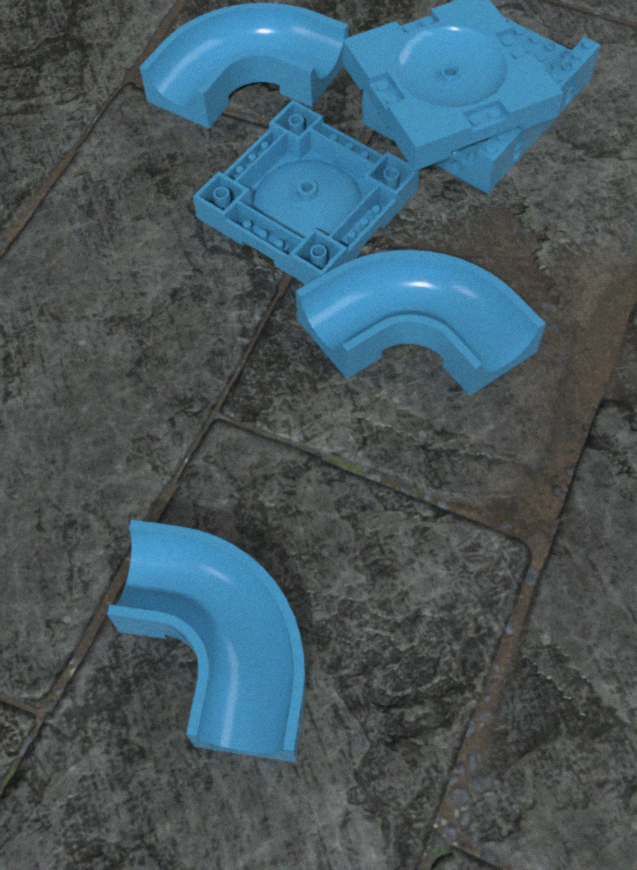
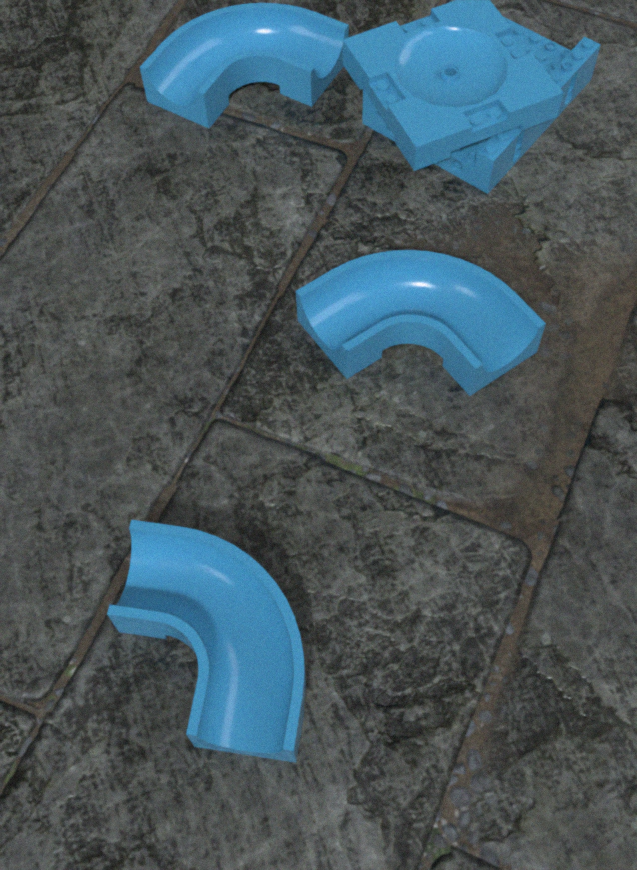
(306, 194): dark azure brick -> none

